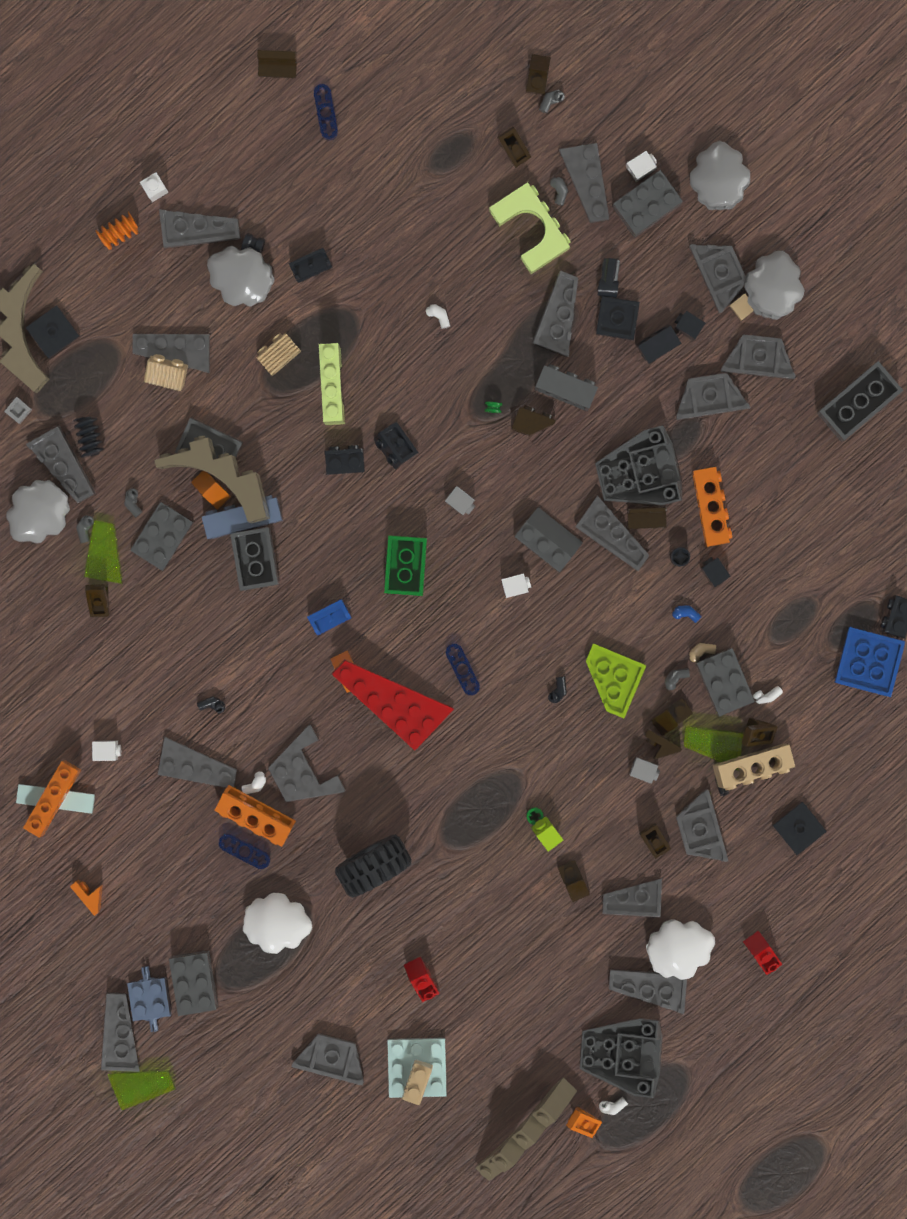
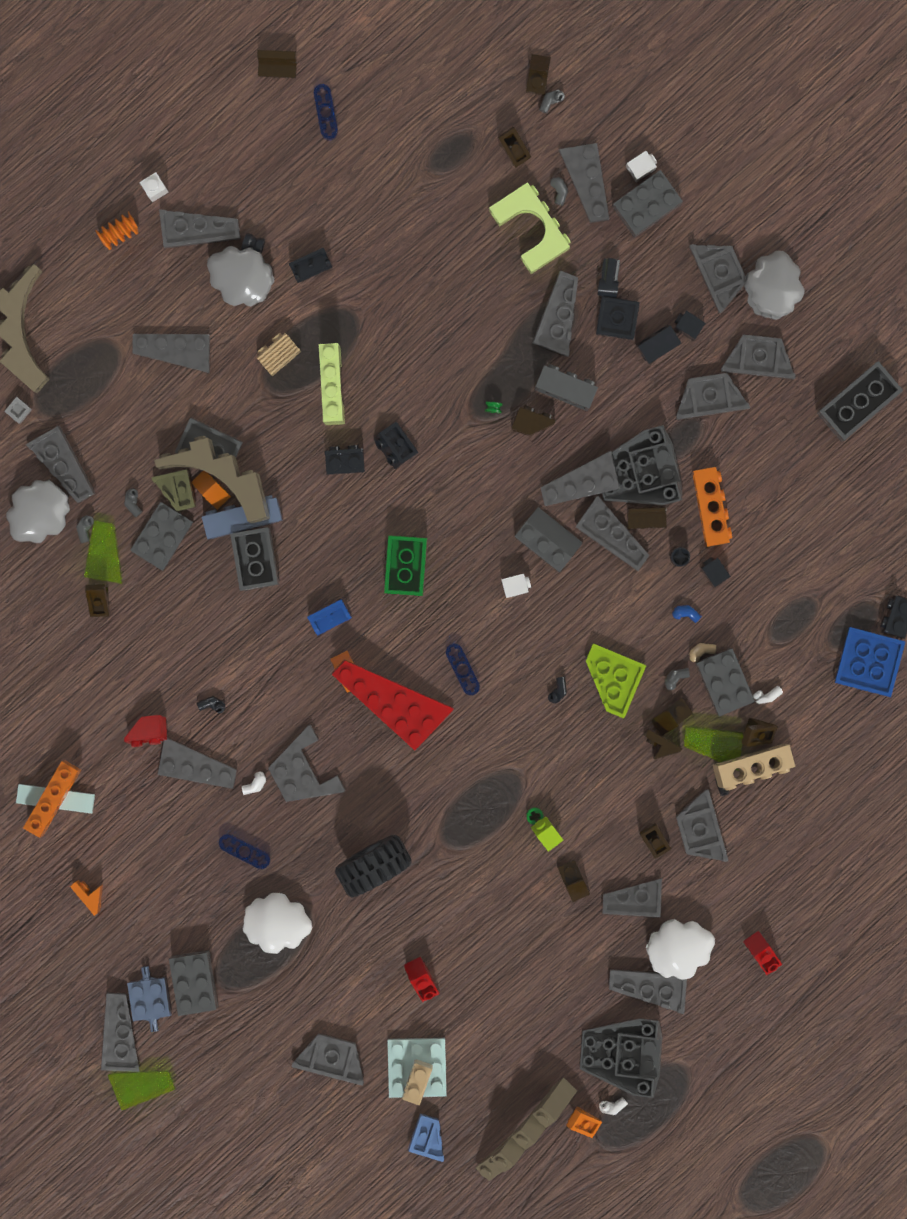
(52, 332): black plate -> none
(88, 436): black piece -> none
(105, 750): white brick -> none
(147, 730): none -> red slope
(165, 372): tan brick -> none
(177, 489): none -> olive wing
(265, 815): orange brick -> none
(426, 1138): none -> medium blue wing
(440, 313): white arm -> none
(460, 501): light grey brick -> none
(587, 480): none -> flat silver wing
(644, 770): light grey brick -> none
(719, 177): light grey piece -> none
(741, 307): tan tile -> none
(799, 828): black plate -> none

